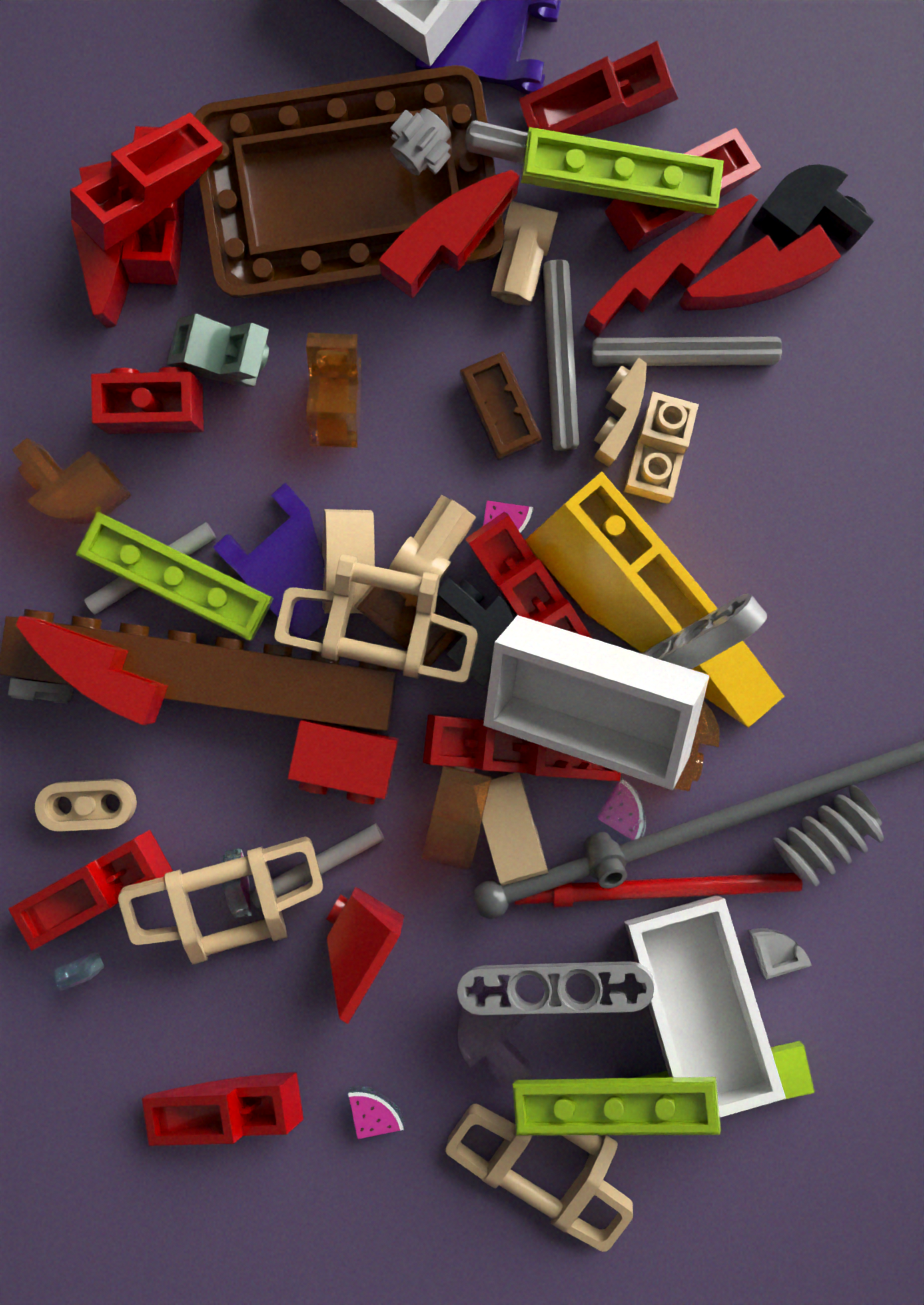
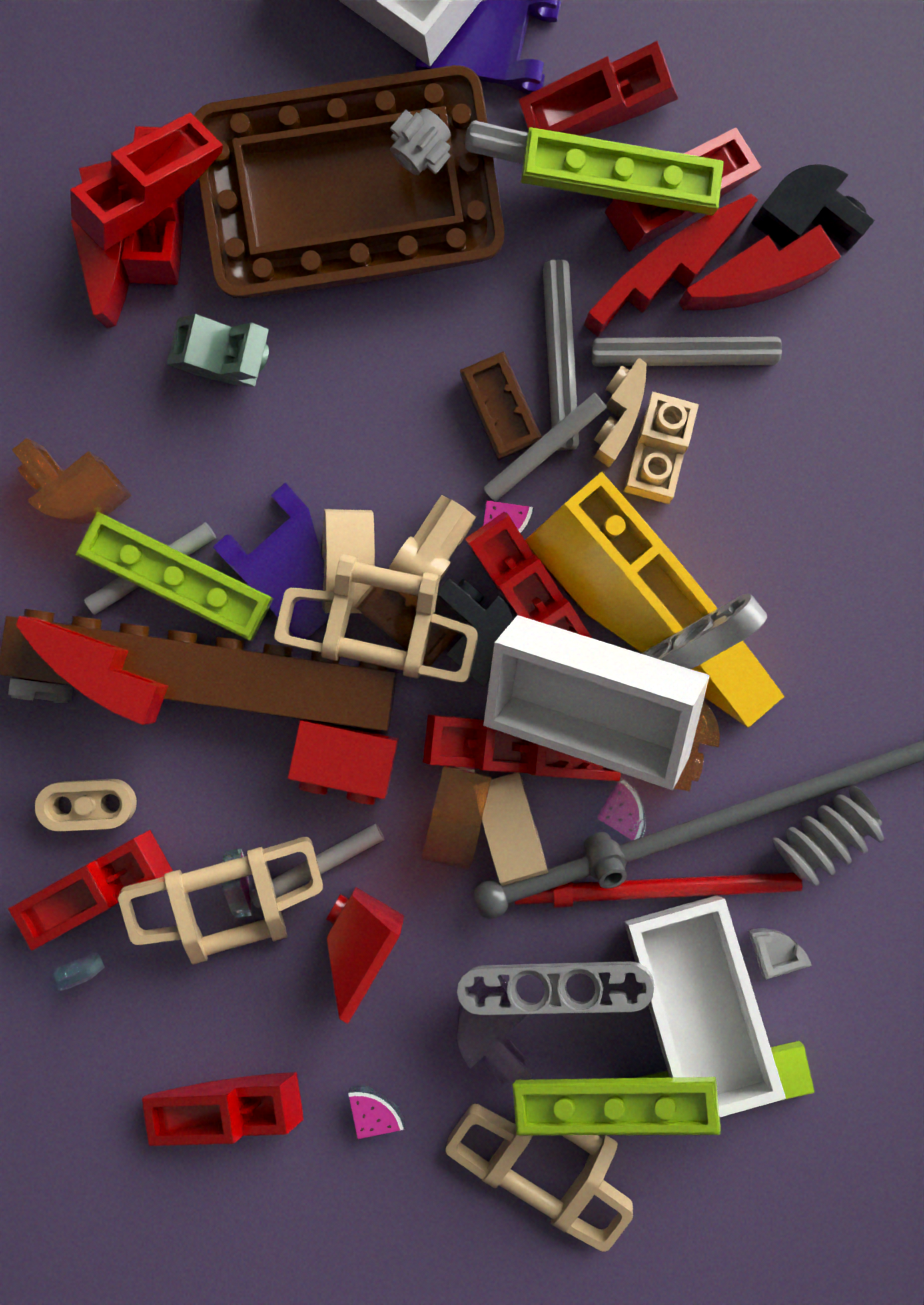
(147, 401): red brick -> none
(334, 390): clear orange brick -> none
(448, 232): red slope -> none
(525, 243): tan piece -> none
(545, 447): none -> light grey bar

